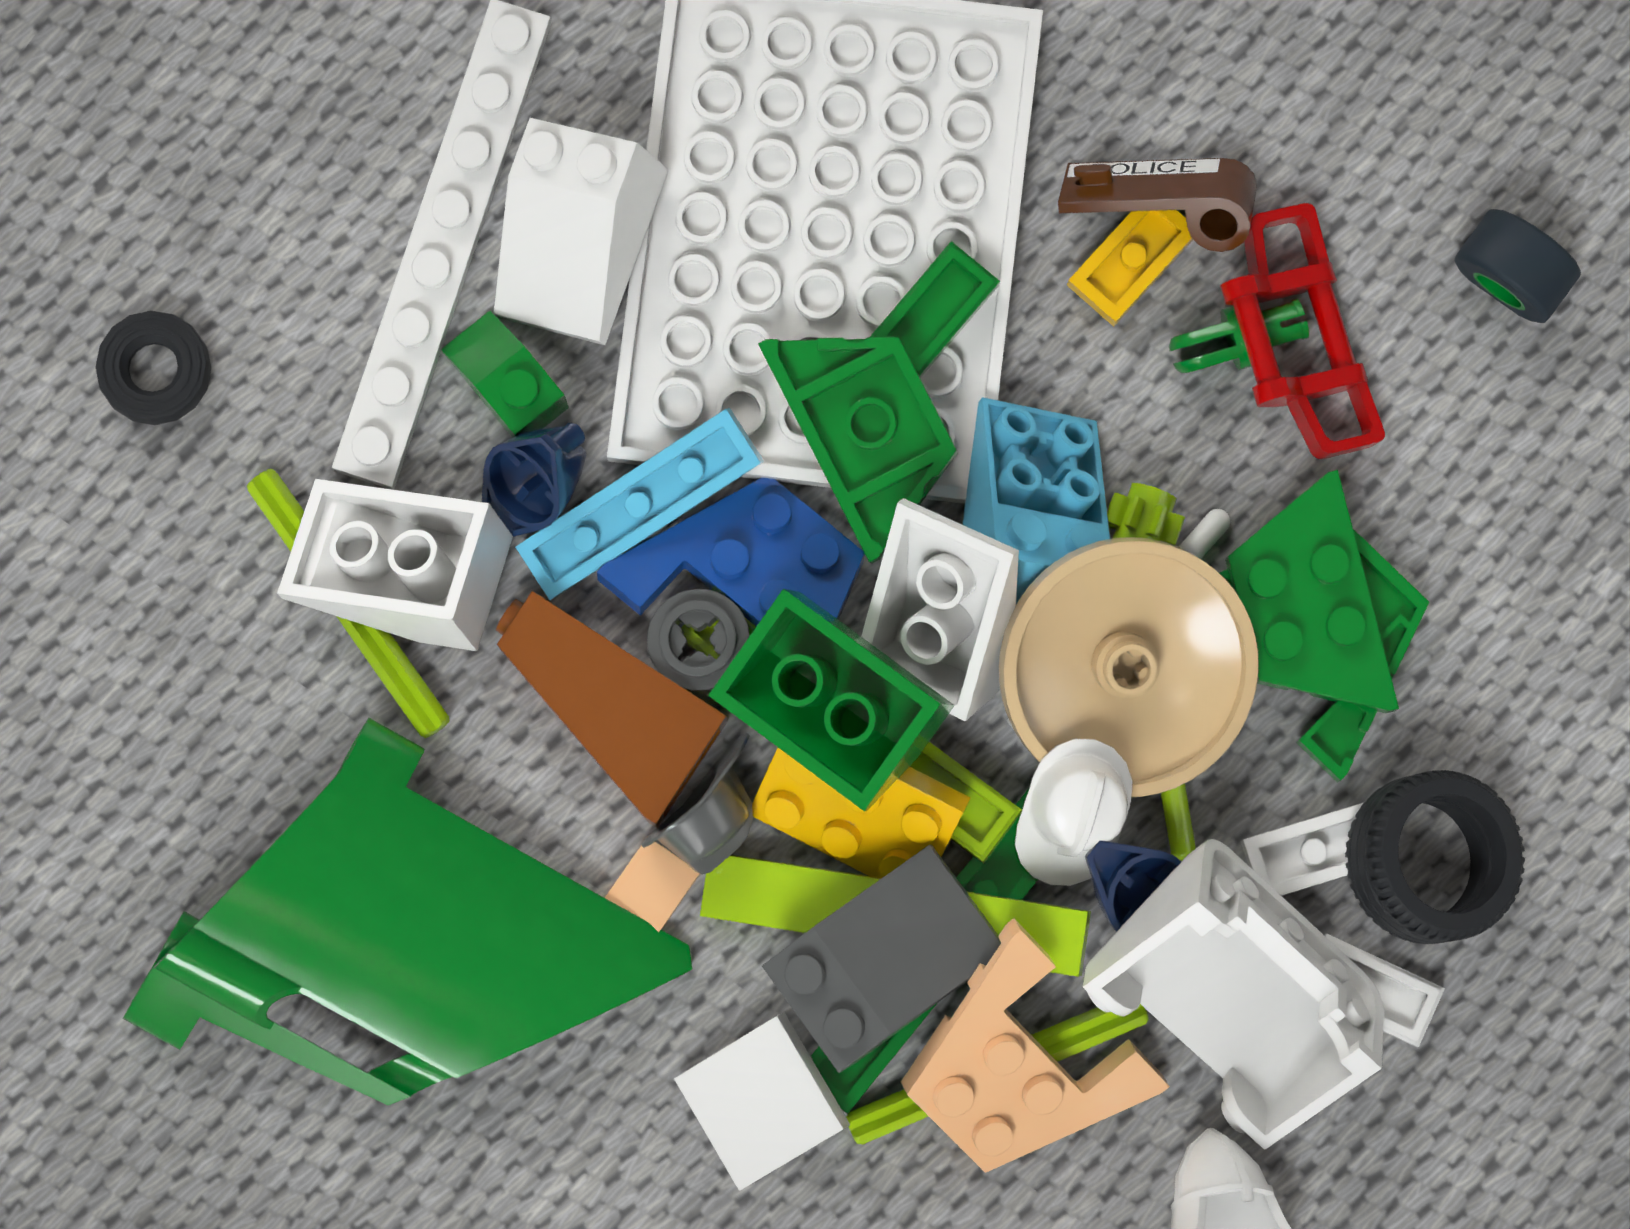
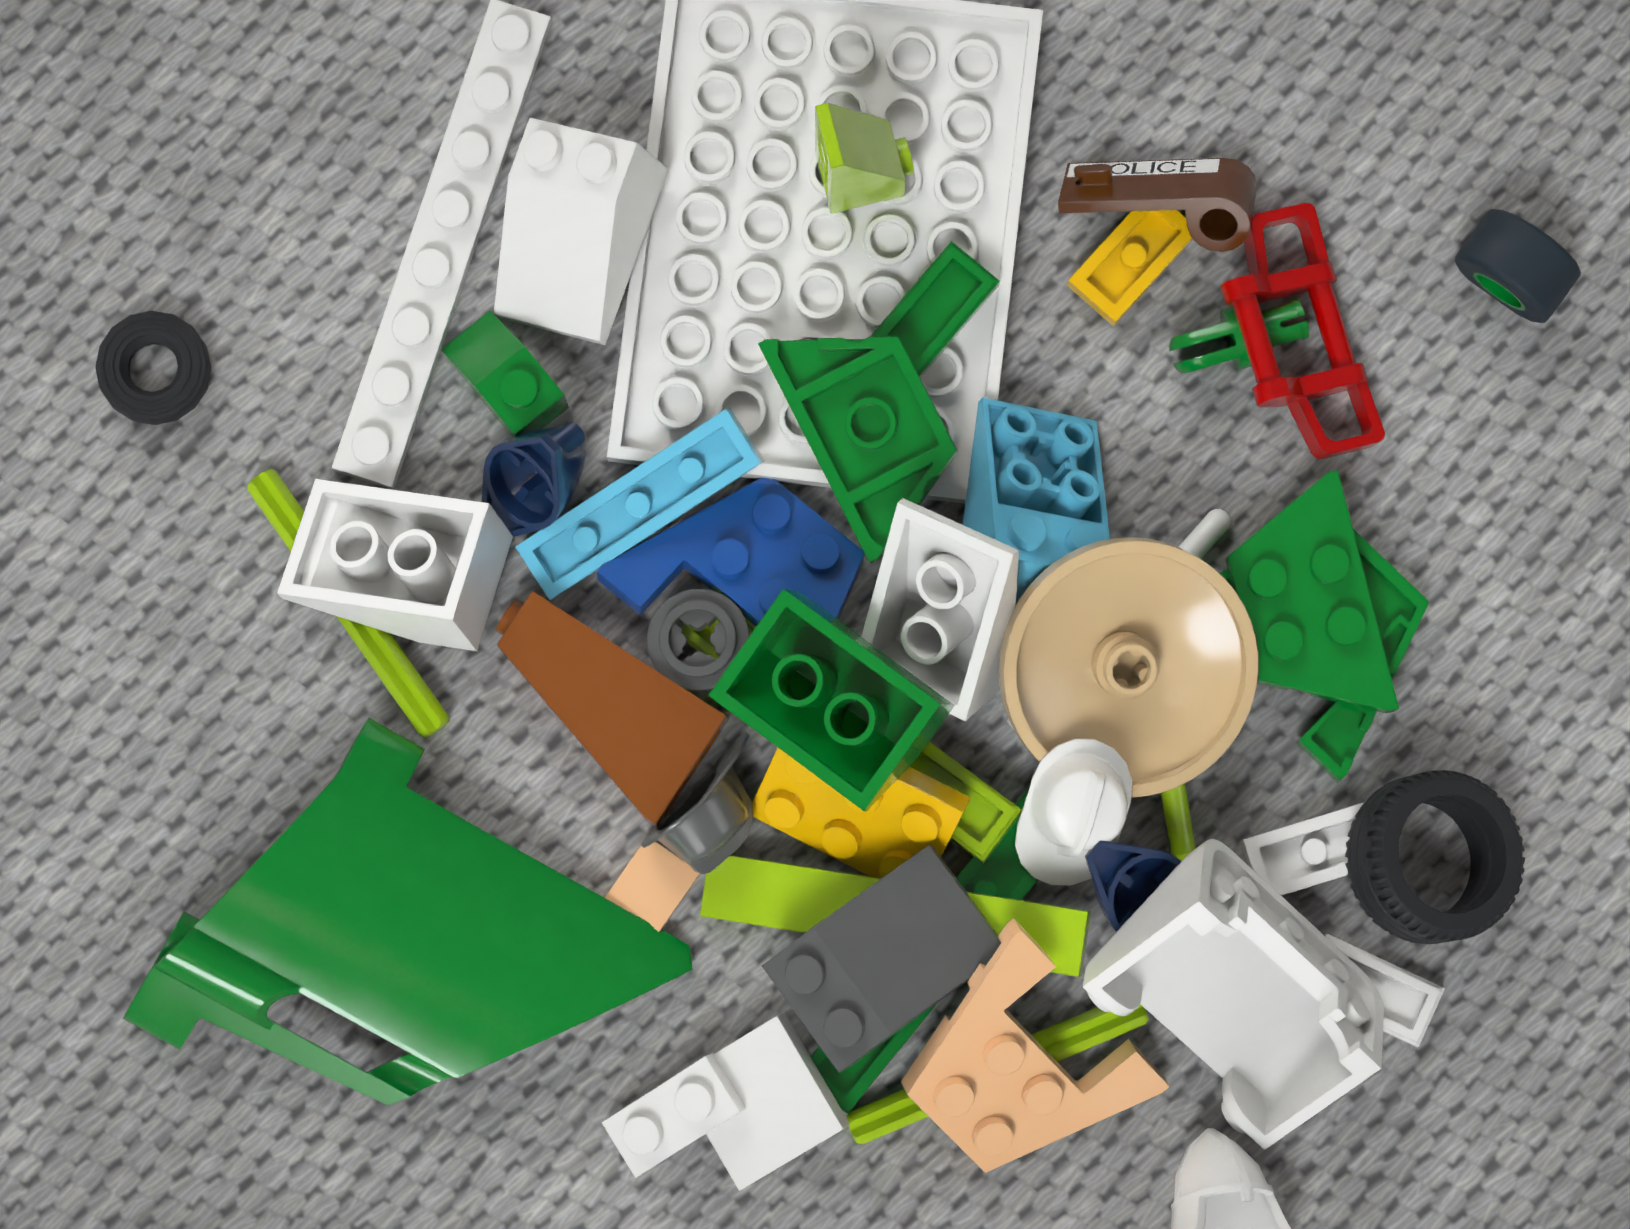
(673, 1115): none -> white plate
(859, 158): none -> lime slope
(1145, 514): lime gear -> none

